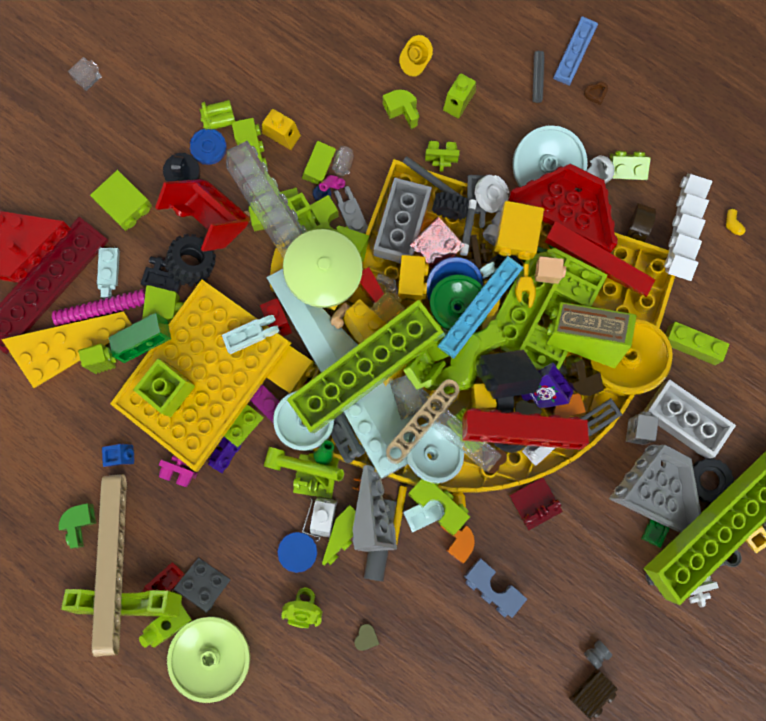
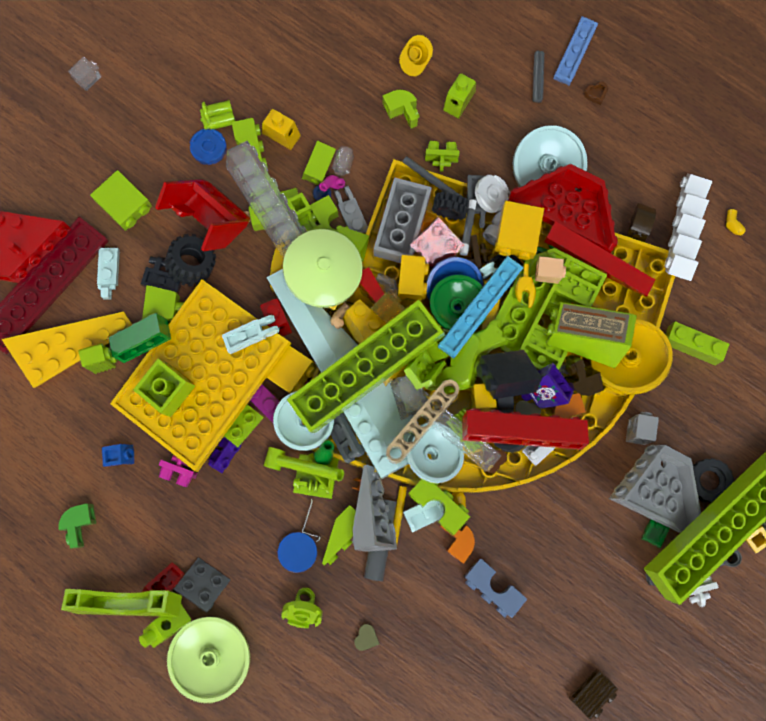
(97, 308): dark pink piece -> none
(109, 566): tan beam -> none
(181, 168): black tile -> none
(323, 517): white torso -> none
(536, 503): dark red hinge -> none
(597, 655): dark grey wheel -> none
(602, 168): white hair -> none
(613, 408): dark grey tile -> none
(630, 166): bracket -> none
(689, 419): white brick -> none

